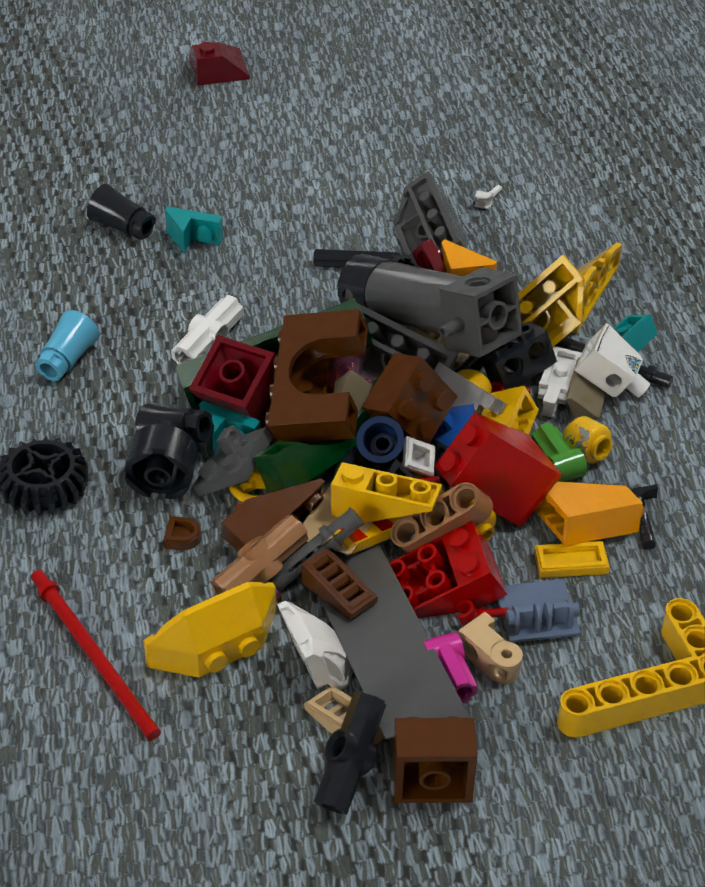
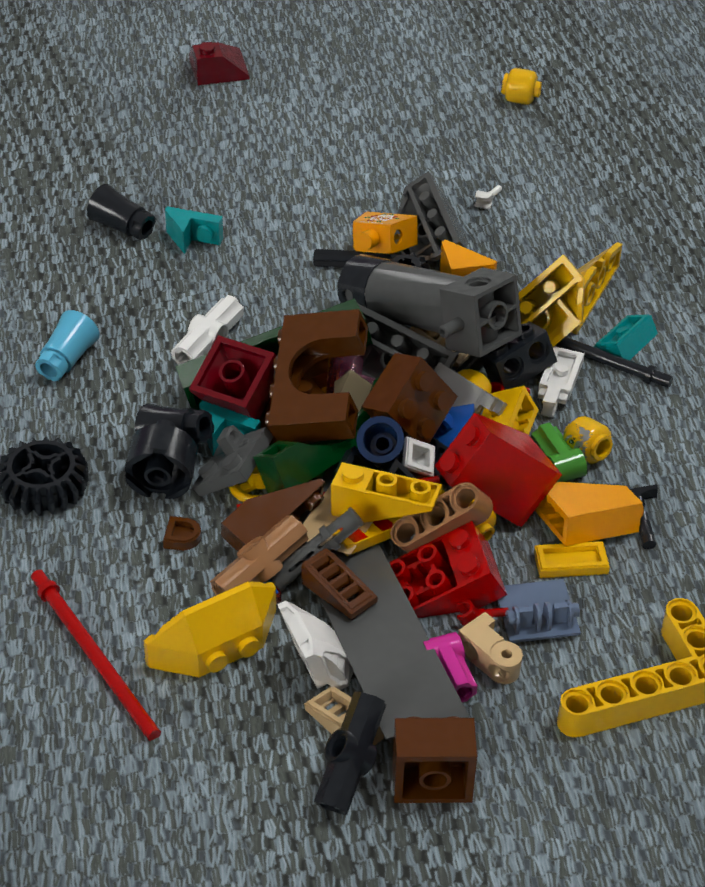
(376, 231): none -> light orange torso
(429, 256): dark red bracket -> none
(521, 86): none -> yellow head
(584, 397): dark tan slope -> none
(612, 364): white torso -> none

